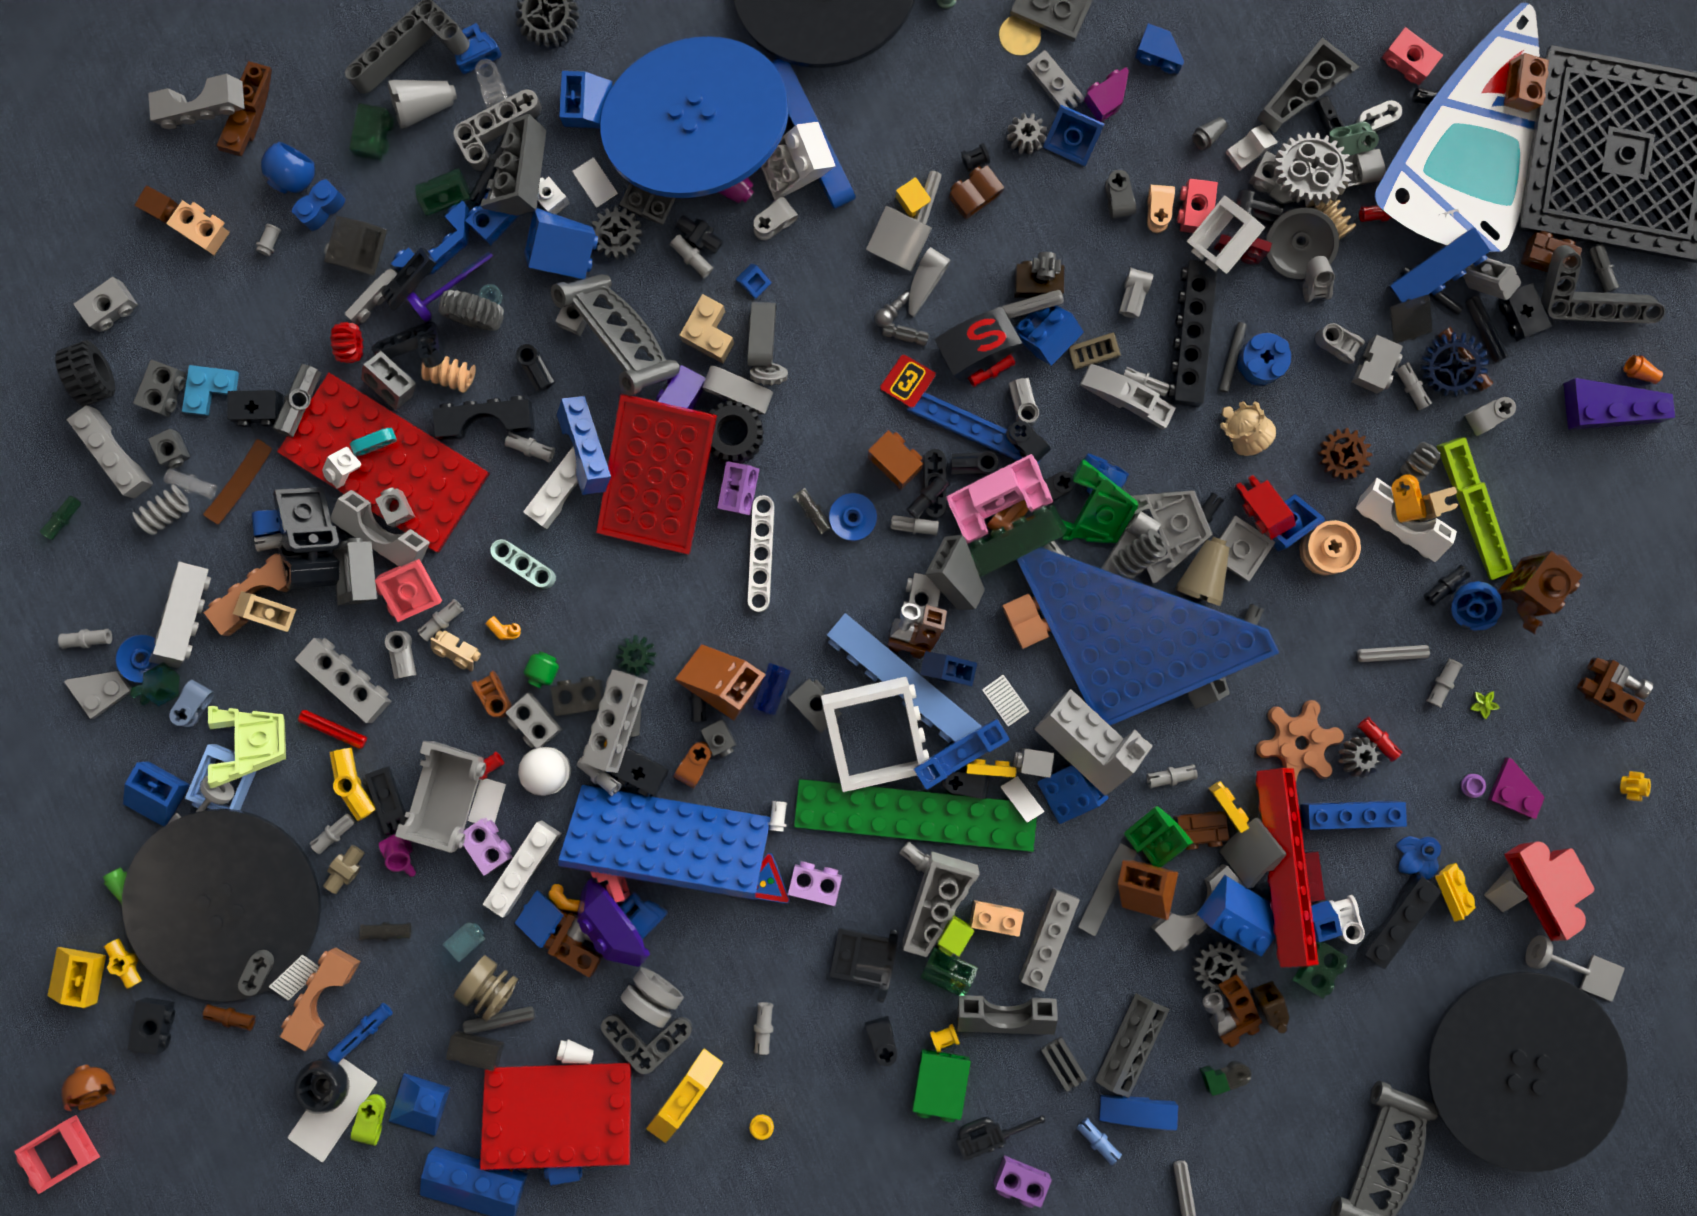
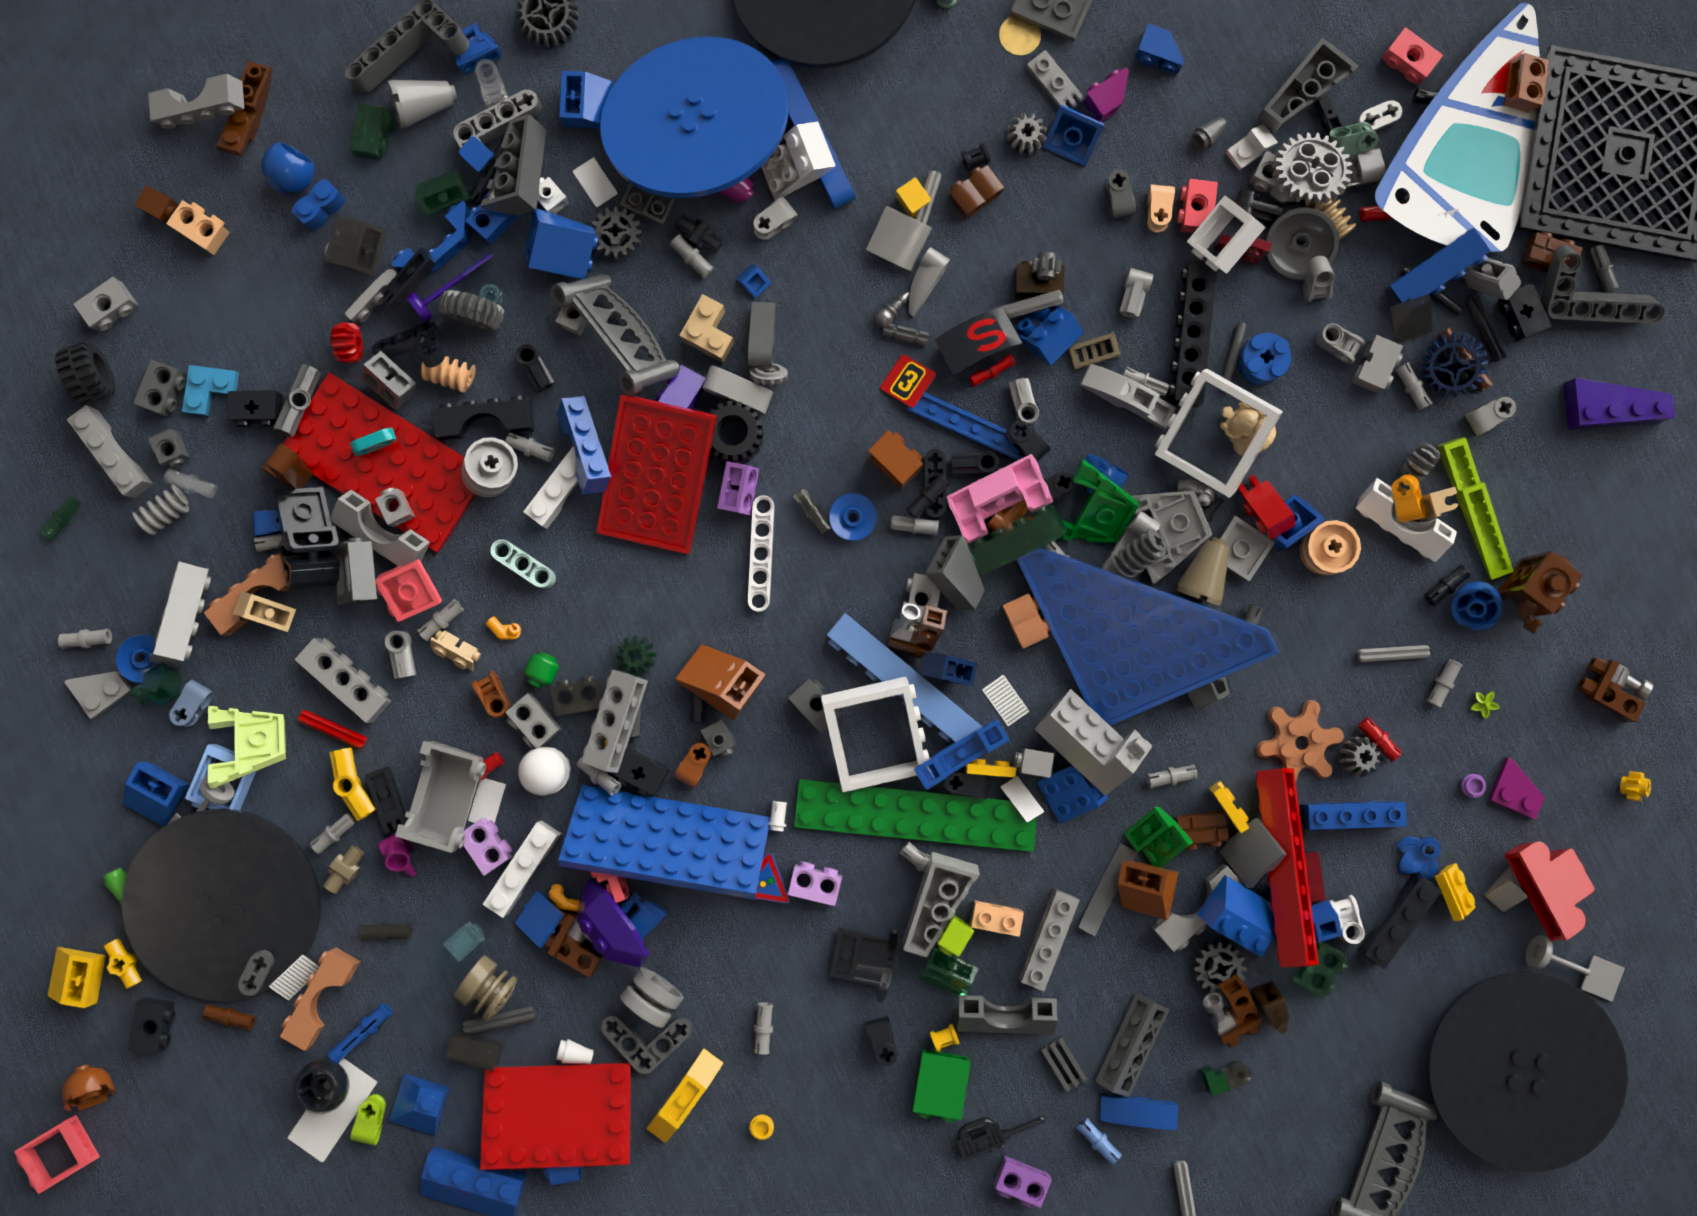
(238, 482): reddish brown sticker -> none
(268, 240): light grey pin -> none
(287, 467): none -> reddish brown beam
(339, 466): white bracket -> none
(475, 153): none -> blue slope
(479, 459): none -> light grey wheel
(771, 689): clear blue hinge -> none
(1187, 402): none -> white window
(1204, 492): none -> light grey arm
(1354, 457): reddish brown gear -> none
(1642, 369): orange cone -> none

